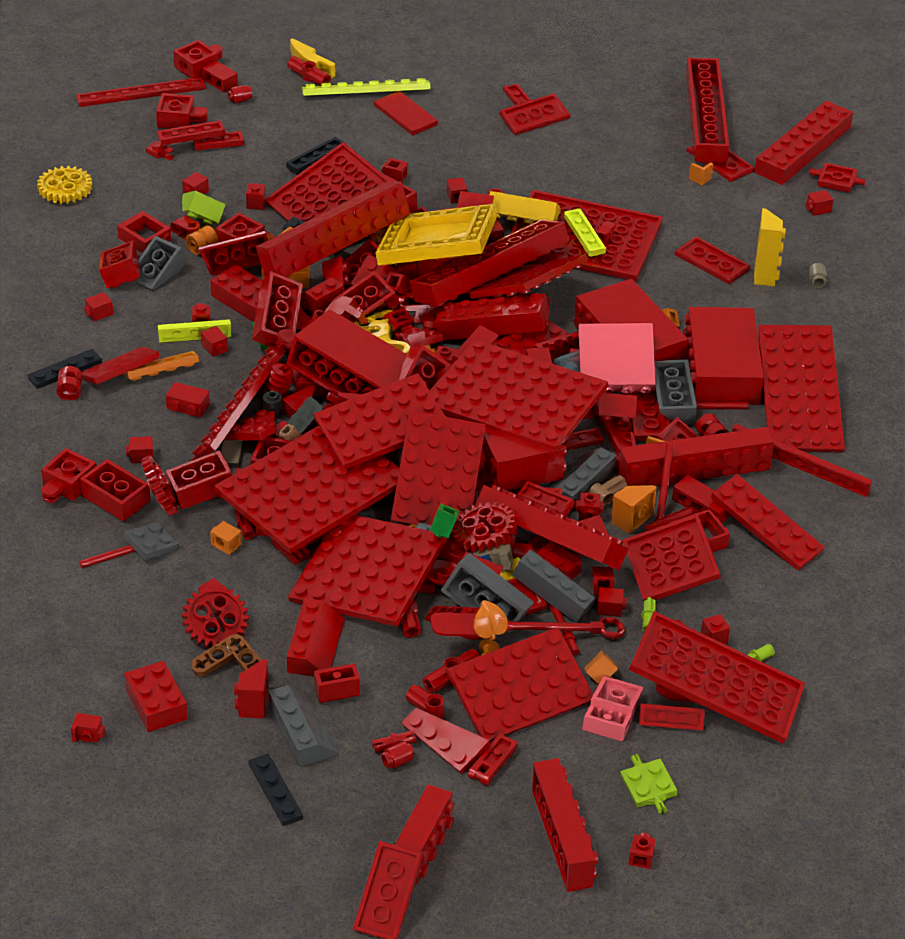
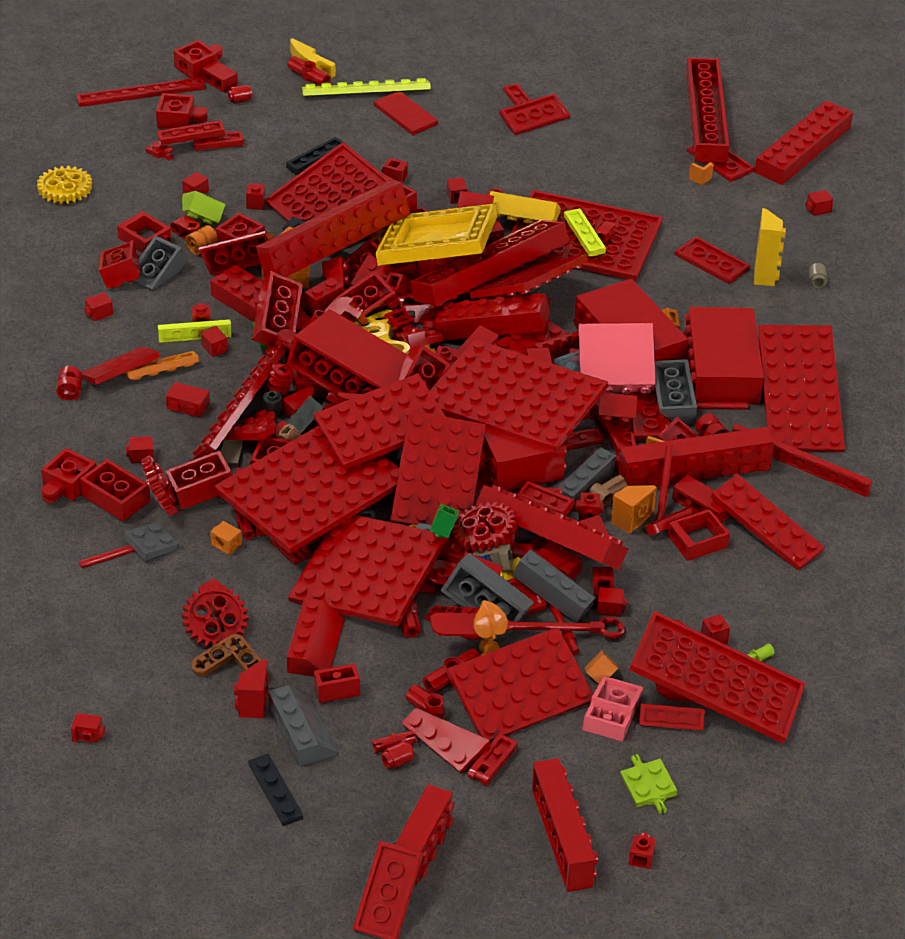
(50, 374): black plate -> none
(156, 696): red brick -> none
(649, 608): lime axle -> none
(671, 558): red plate -> none
(837, 177): red plate -> none

